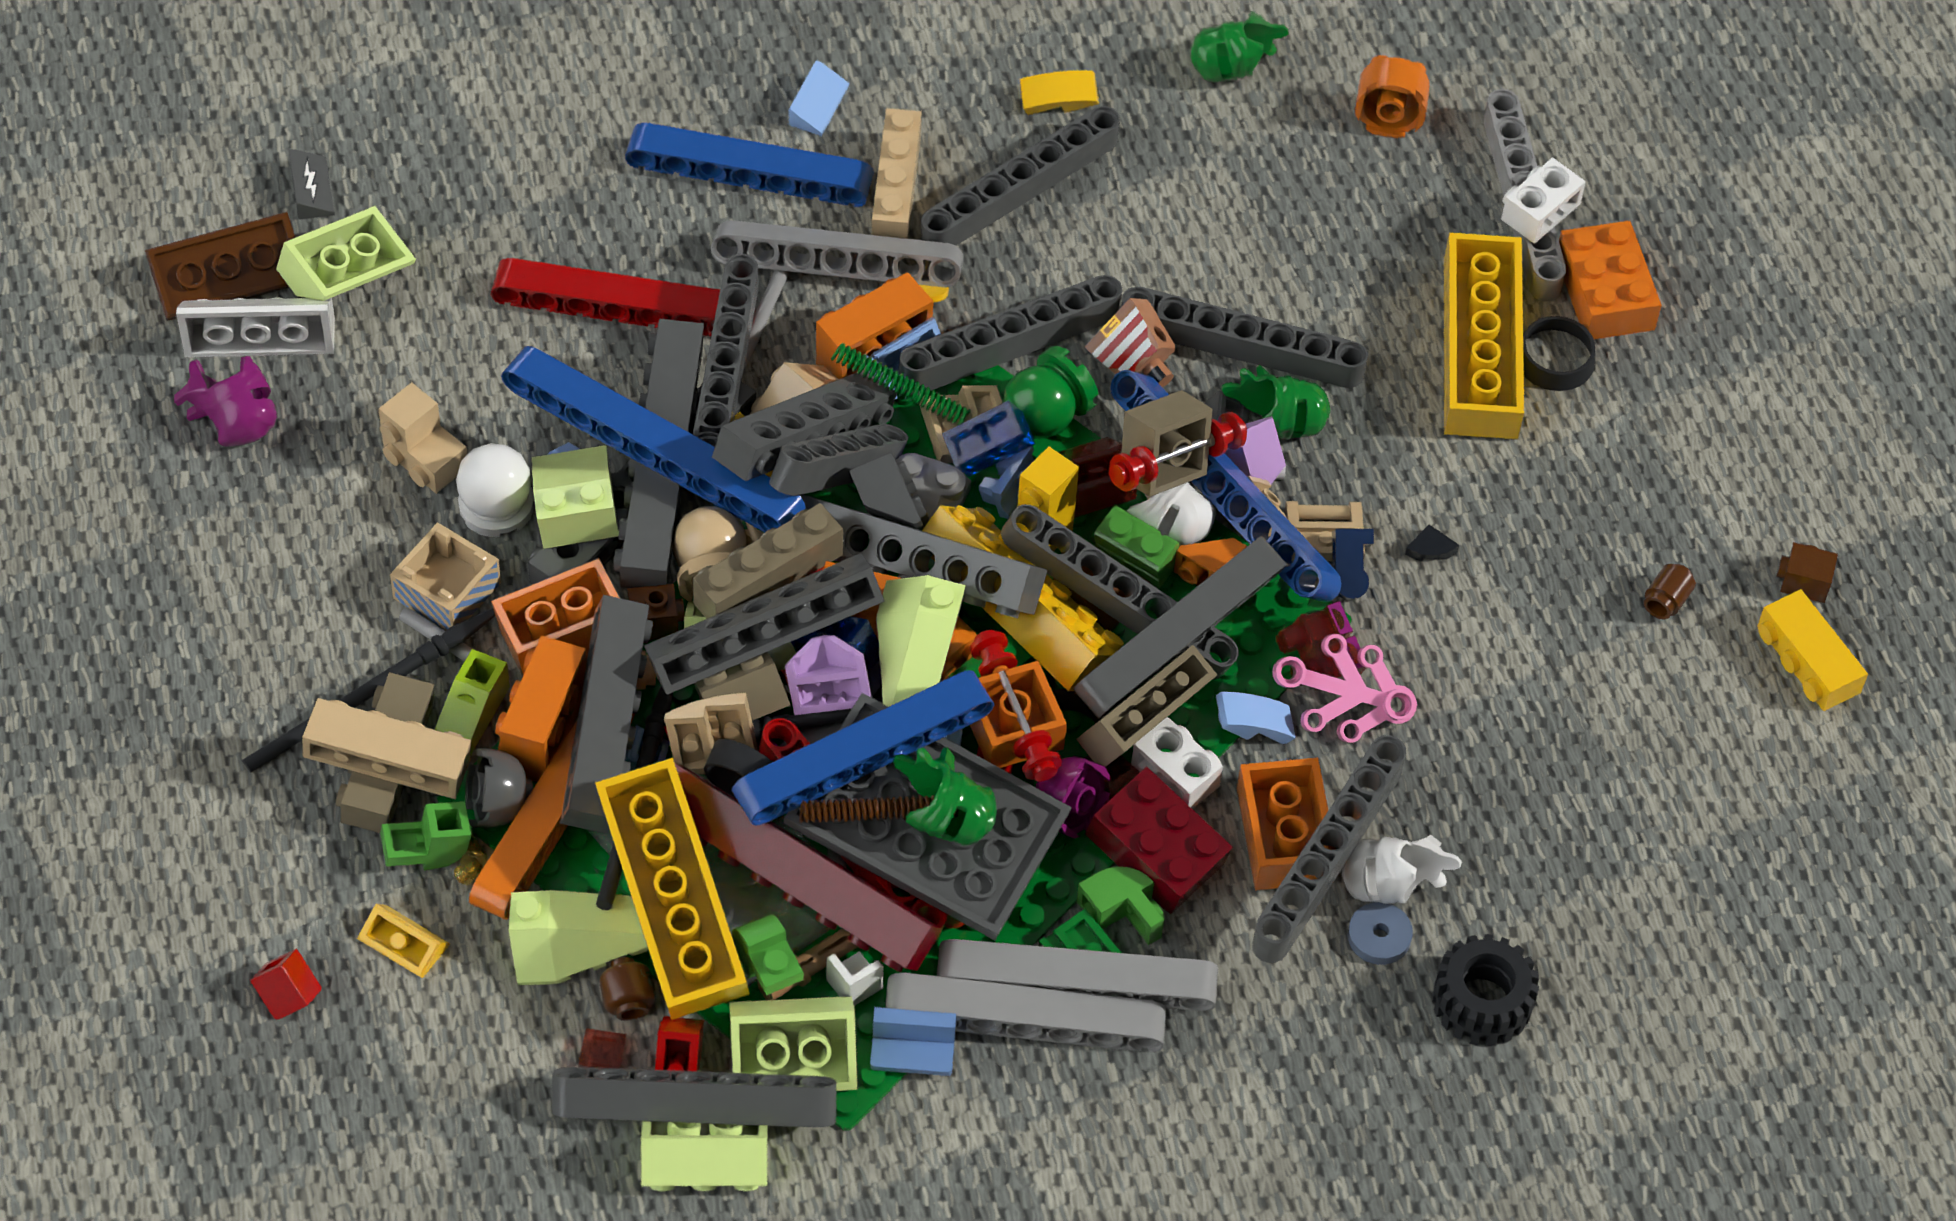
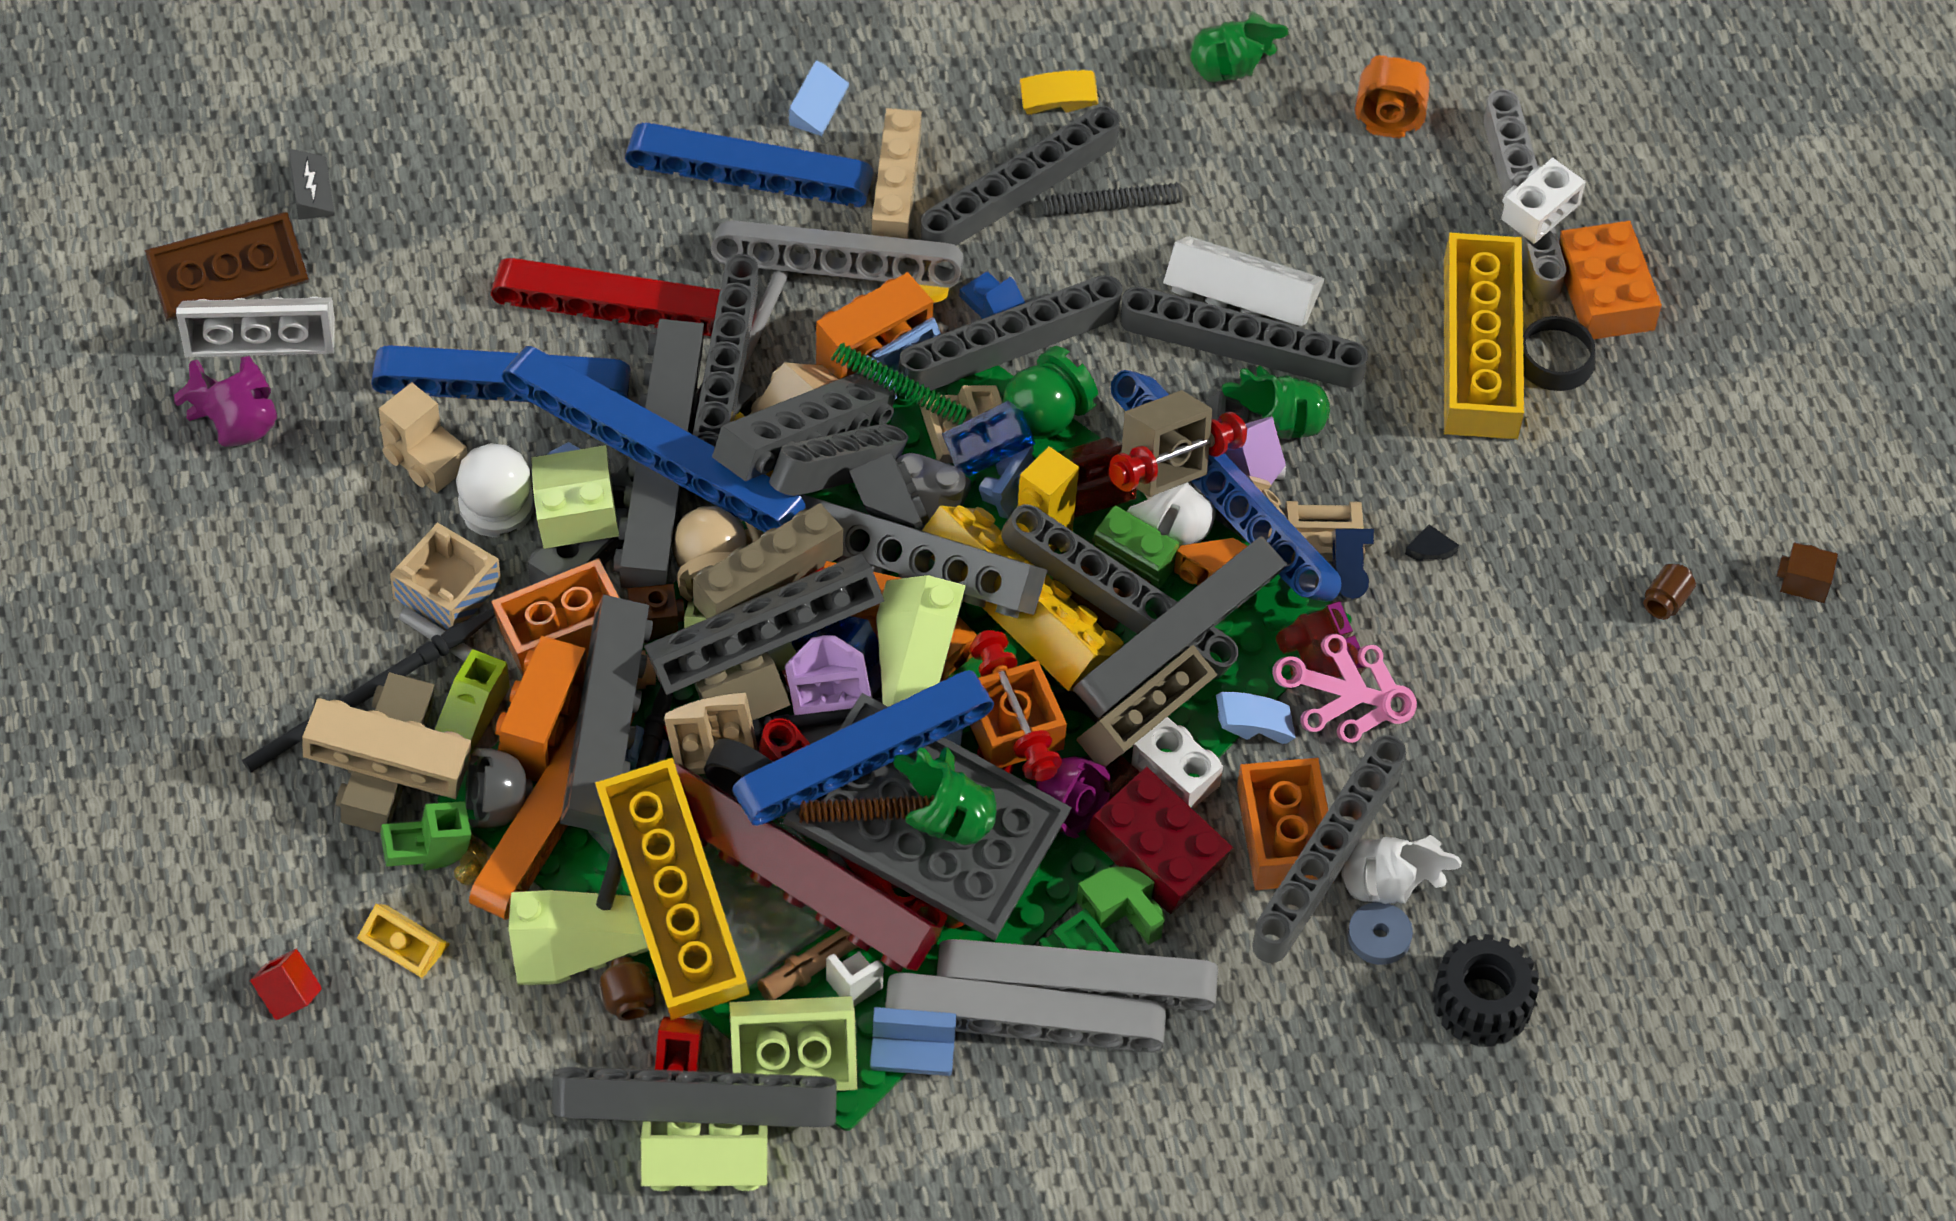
(342, 256): yellowish green slope -> none
(475, 372): none -> blue beam
(602, 1049): clear red tile -> none
(766, 953): bright green brick -> none
(989, 296): none -> blue slope
(1112, 193): none -> dark grey piece
(1134, 342): torso -> none
(1242, 281): none -> white slope
(1811, 650): yellow brick -> none

